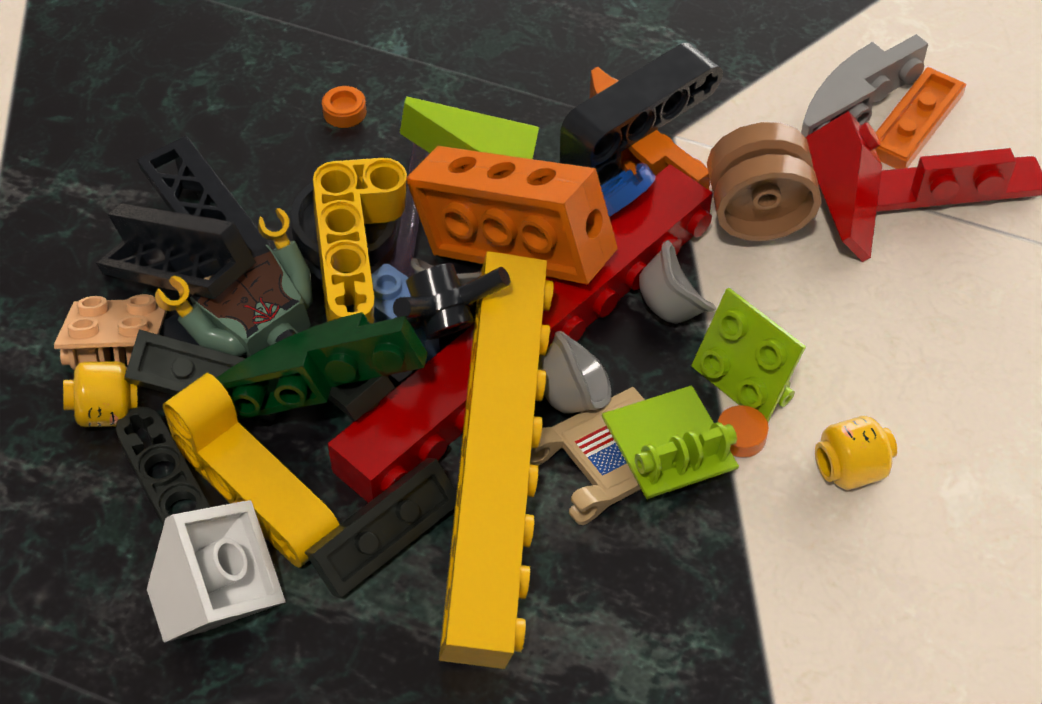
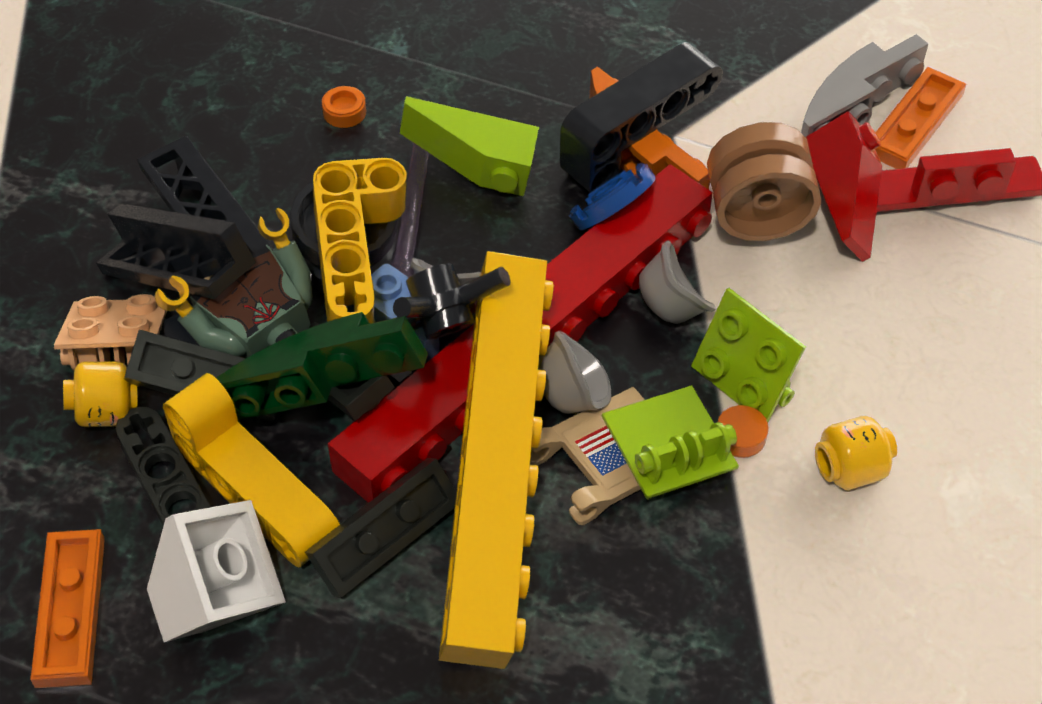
(68, 609): none -> orange tile
(513, 208): orange brick -> none

